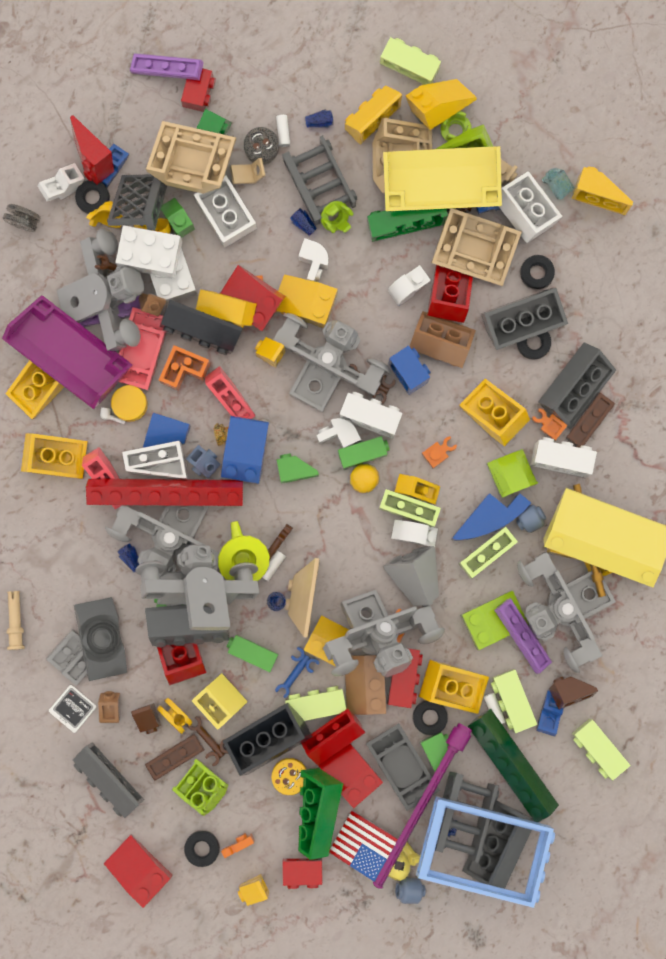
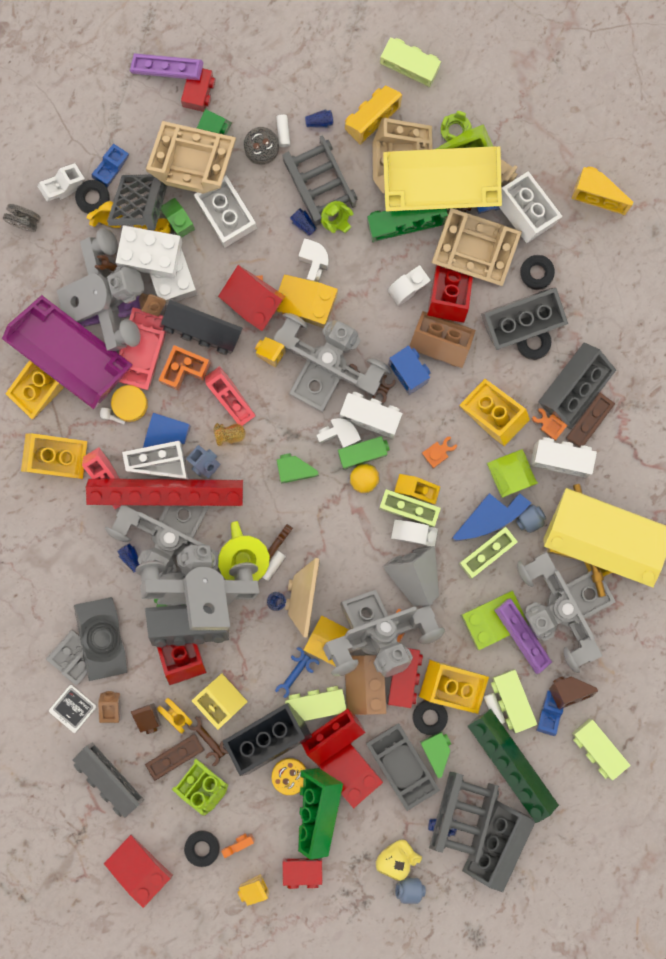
(14, 630): tan pin -> none
(94, 155): red slope -> none
(226, 307): yellow brick -> none
(244, 449): slope -> none
(247, 173): tan bracket -> none
(252, 653): bright green brick -> none
(375, 850): flag -> none
(439, 101): yellow slope -> none
(537, 871): light blue window -> none
(558, 182): clear light blue bracket -> none

